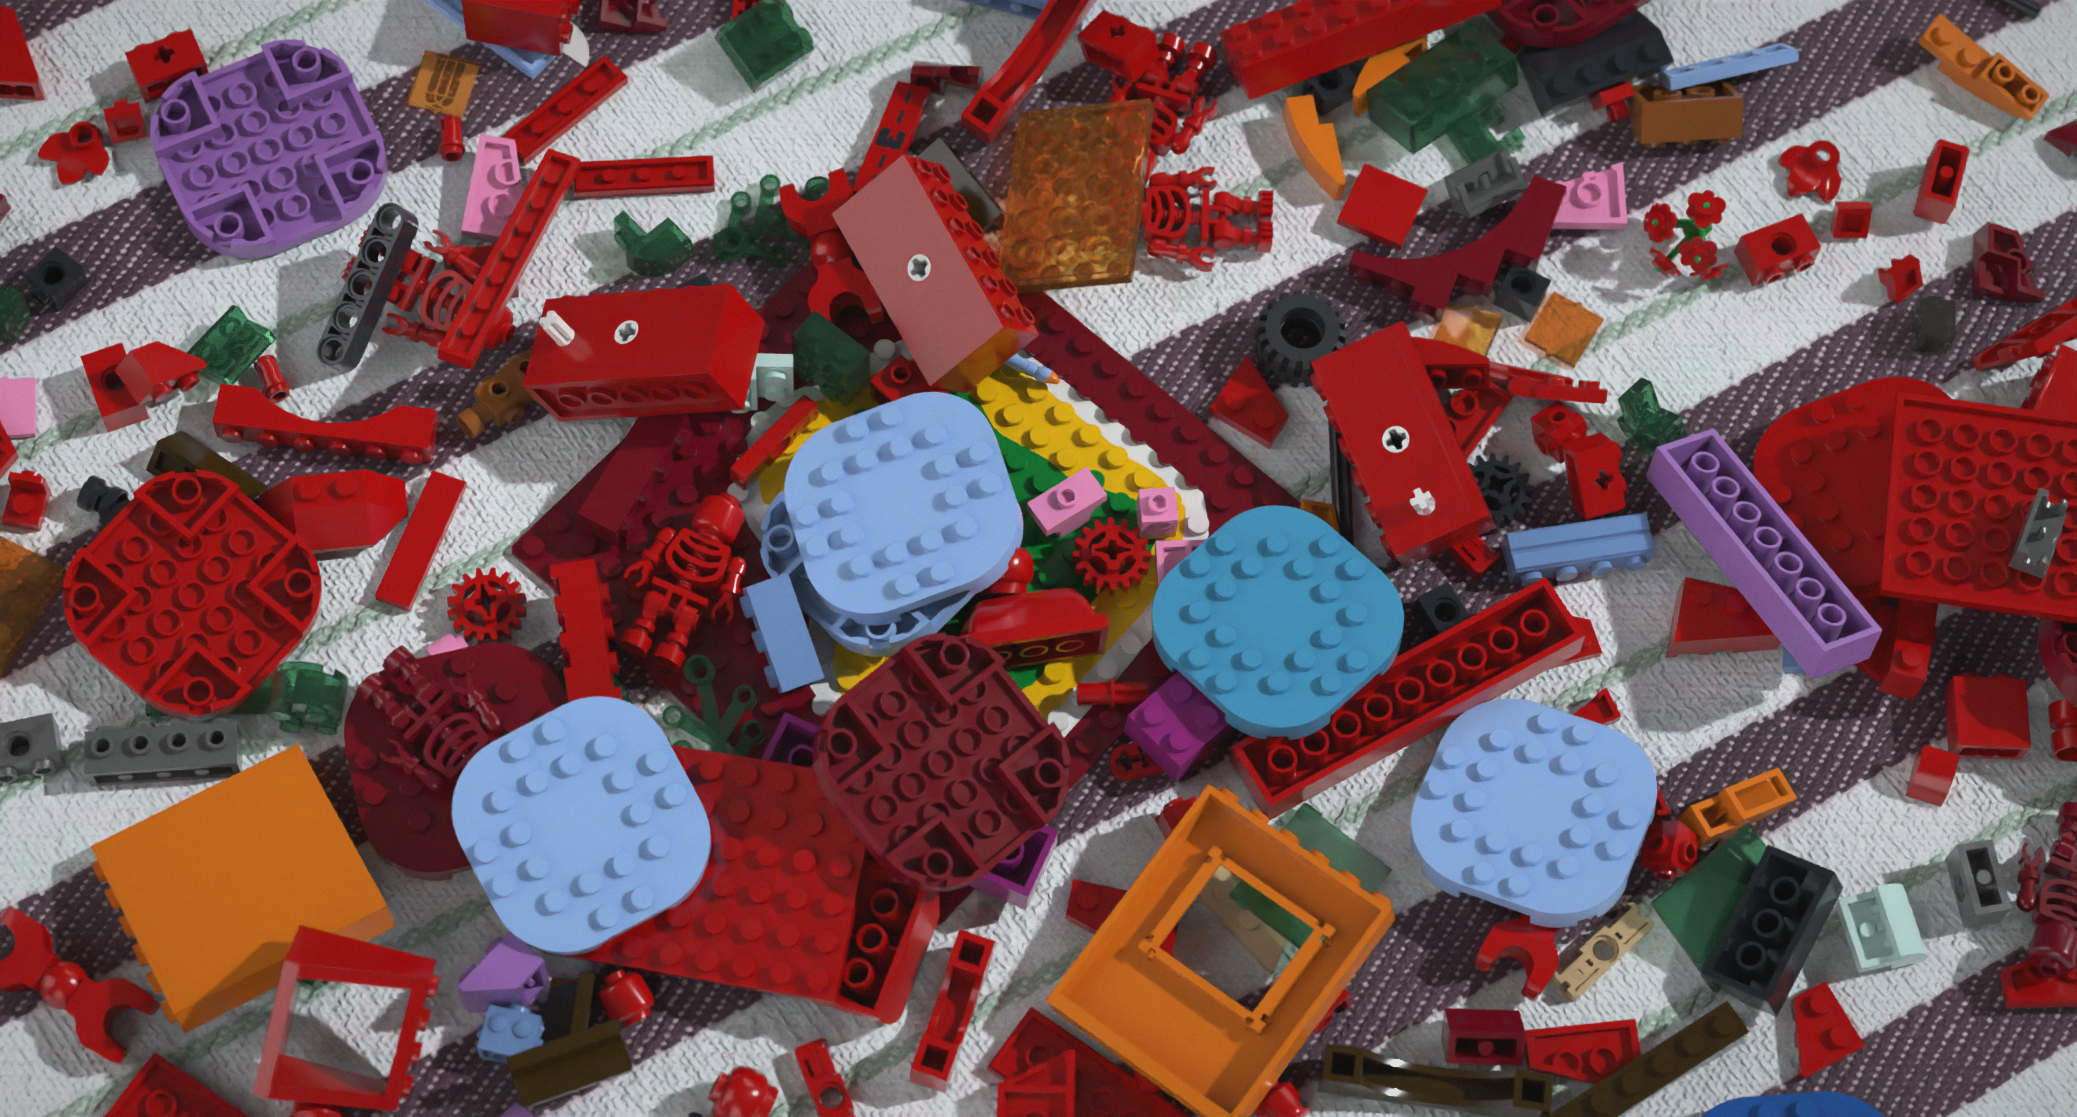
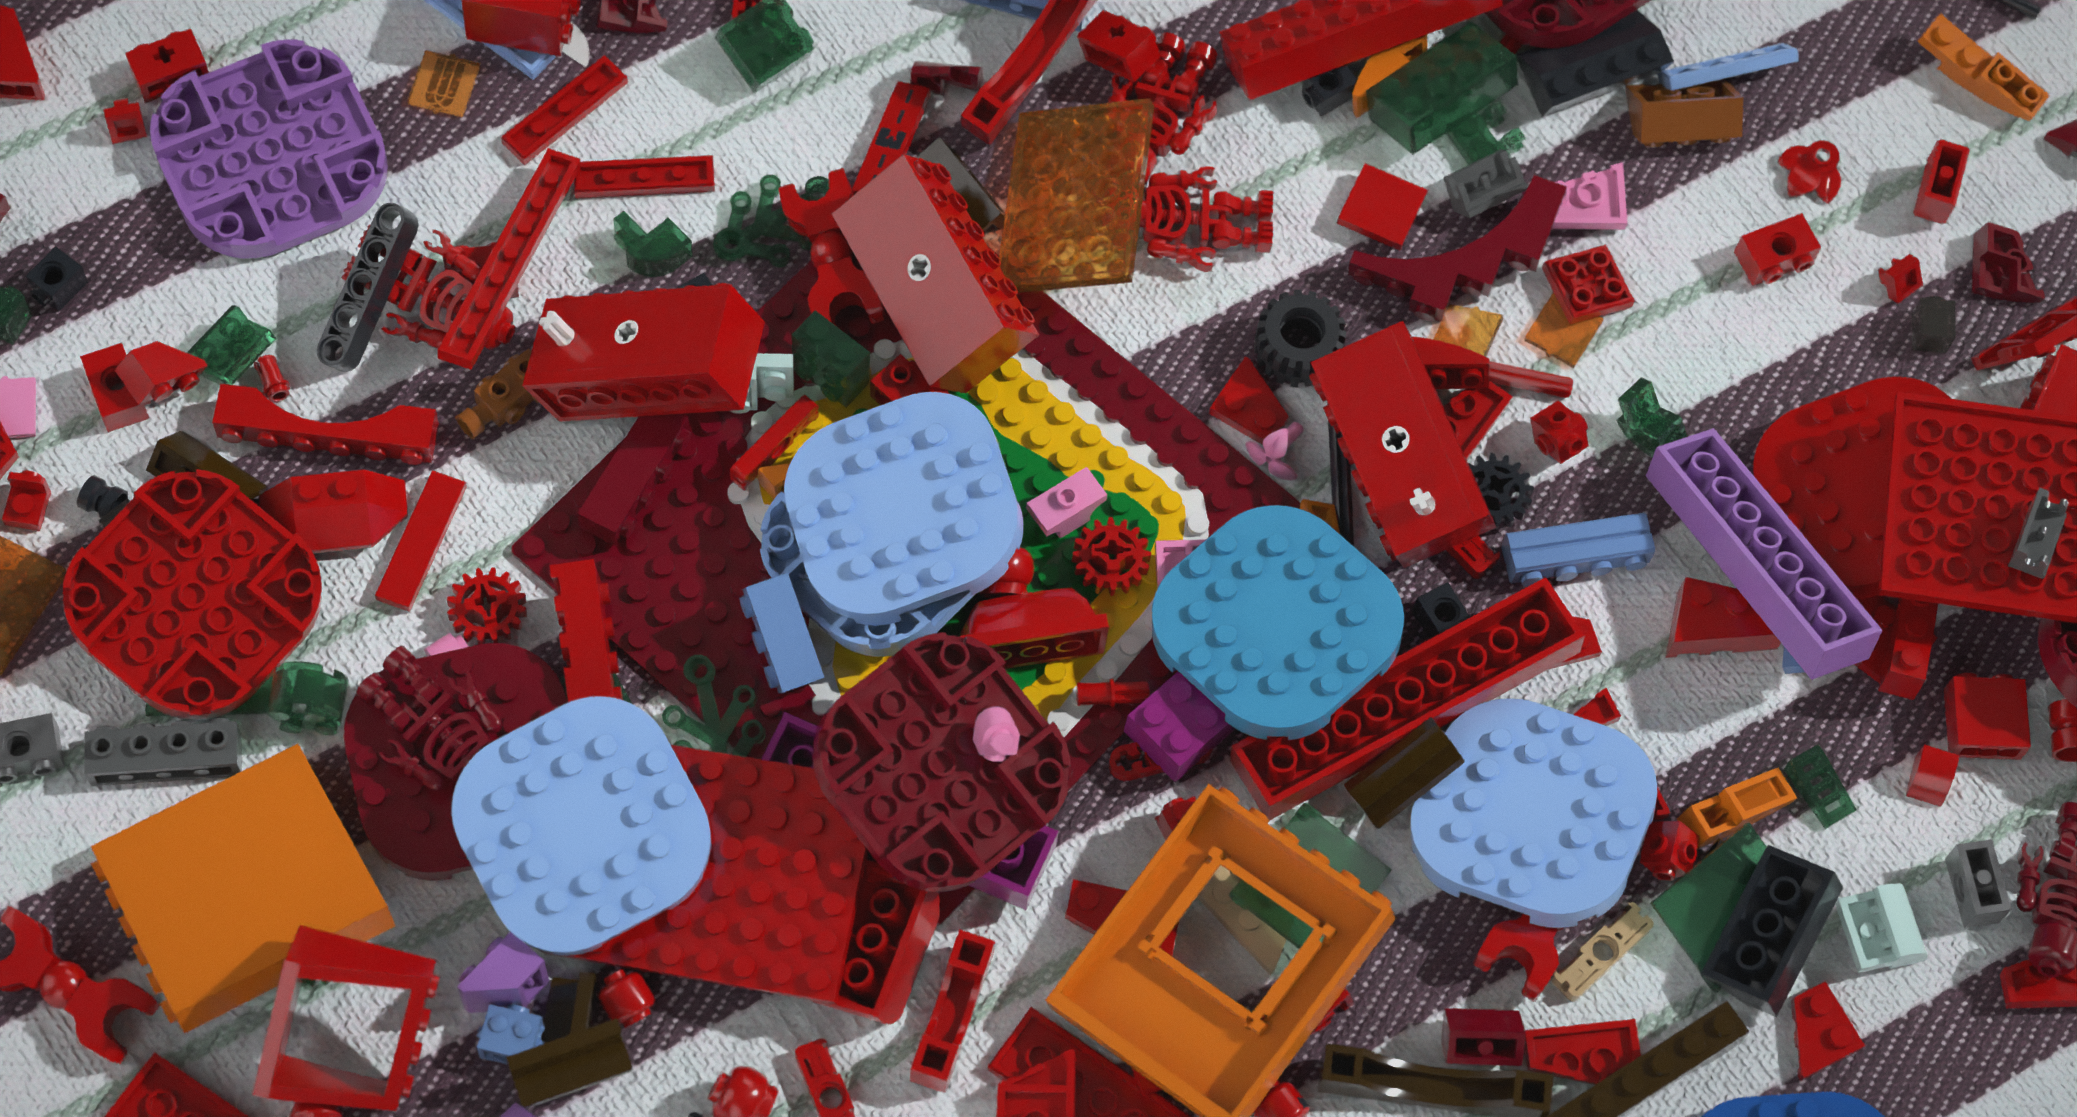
(73, 157): red plate -> none
(451, 143): red pin -> none
(493, 188): bright pink wing -> none
(715, 528): red piece -> none
(773, 478): none -> orange slope
(996, 734): none -> bright pink plate
(1040, 373): light blue piece -> none
(1157, 512): bright pink brick -> none
(1275, 447): none -> bright pink plant
(1315, 144): orange slope -> none
(1404, 773): none -> dark brown panel
(1518, 304): black brick -> none
(1555, 390): red hinge -> none
(1588, 284): none -> red tile
(1594, 475): red brick -> none
(1613, 101): red tile -> none
(1699, 254): red plant -> none
(1810, 793): none -> clear green slope
(1851, 219): red tile -> none

